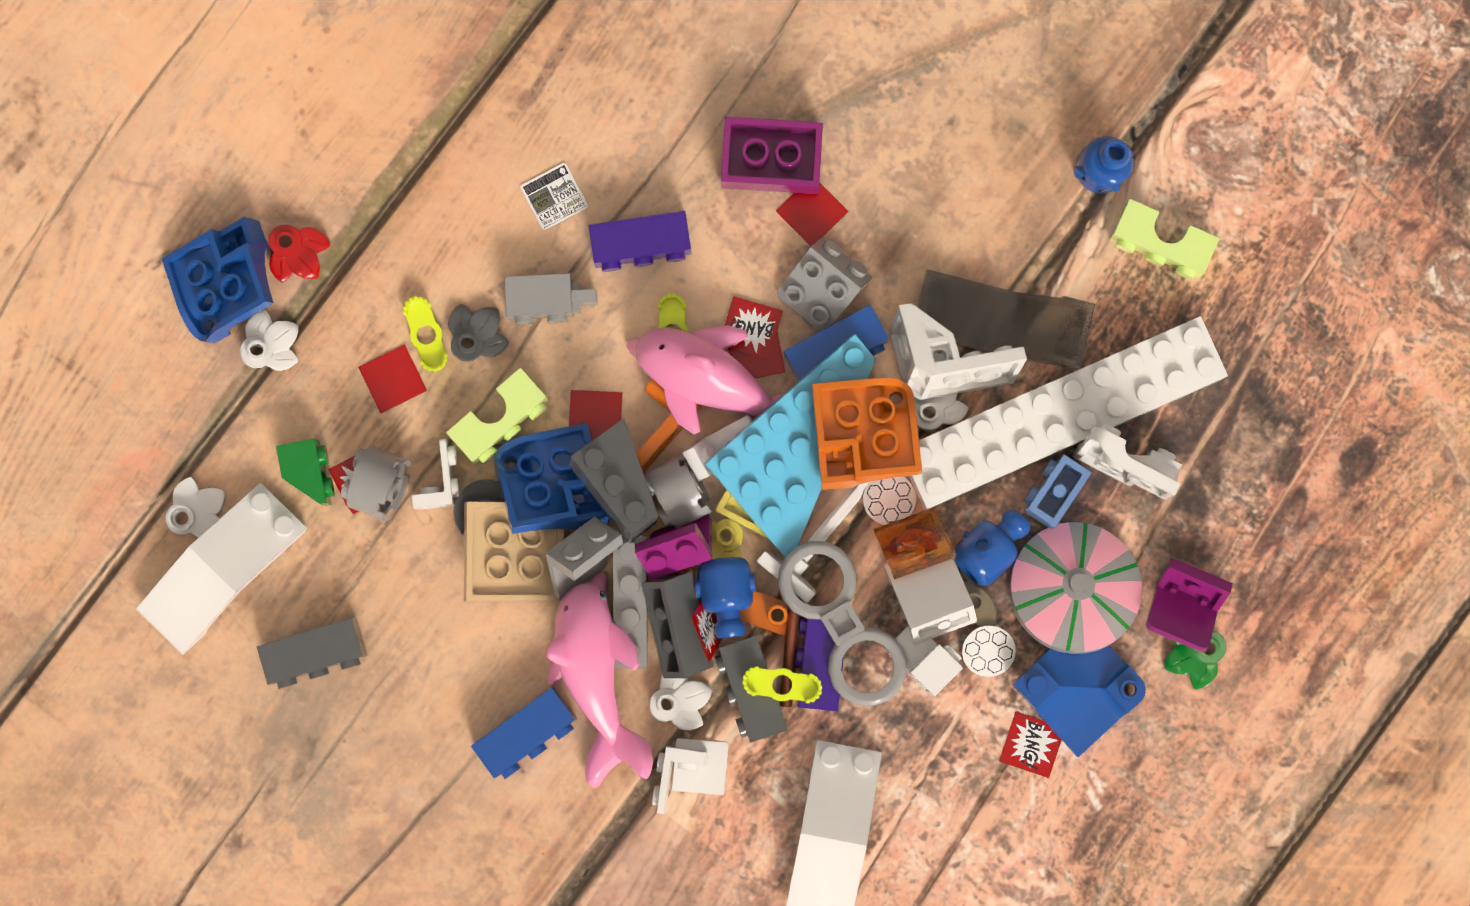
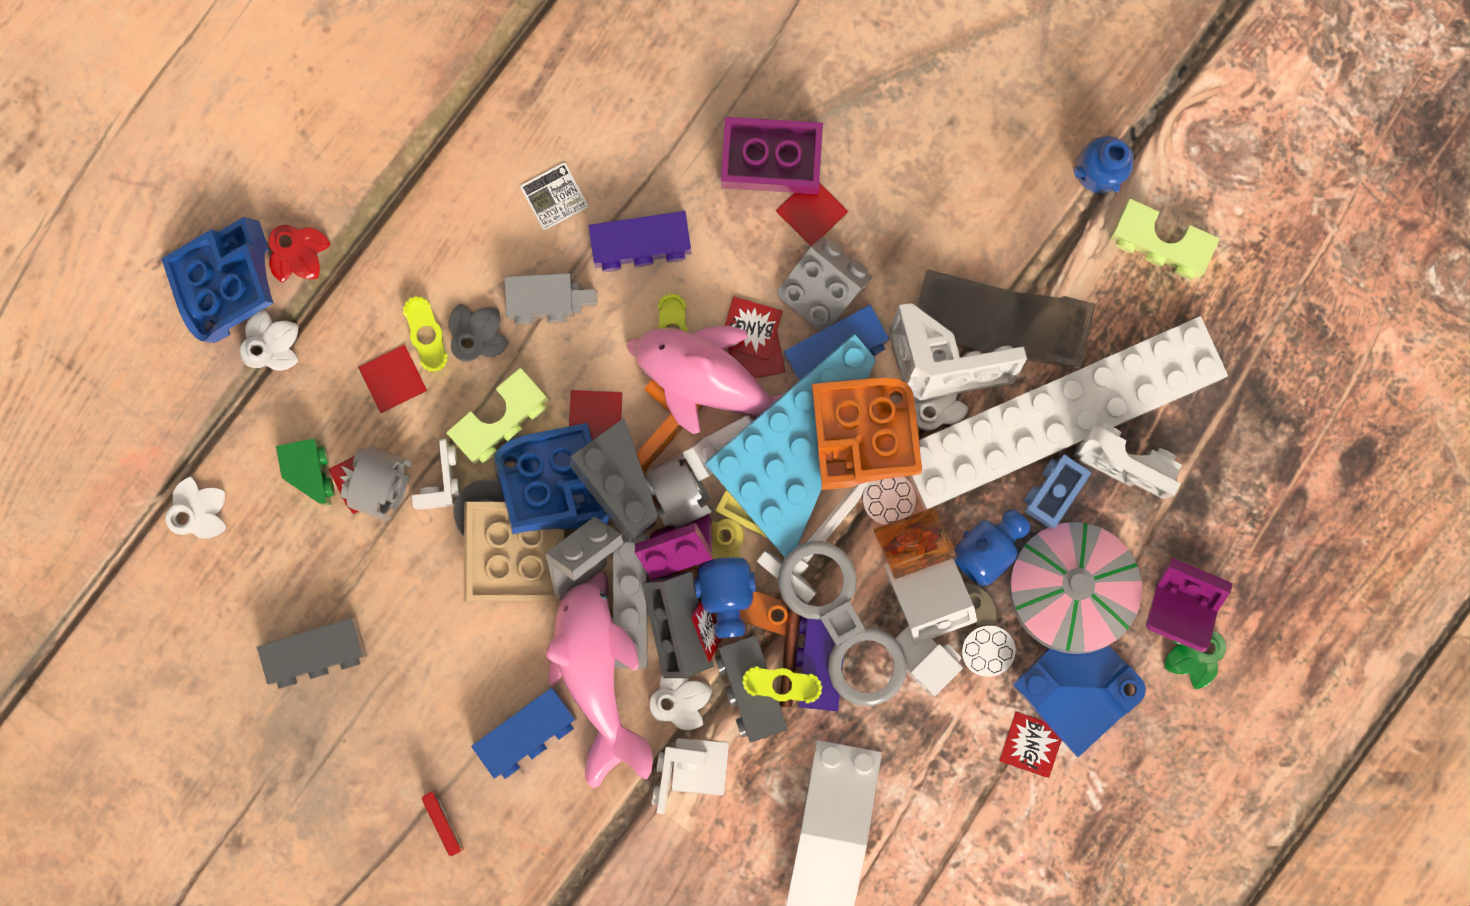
(219, 567): white windscreen -> none
(442, 823): none -> red tile

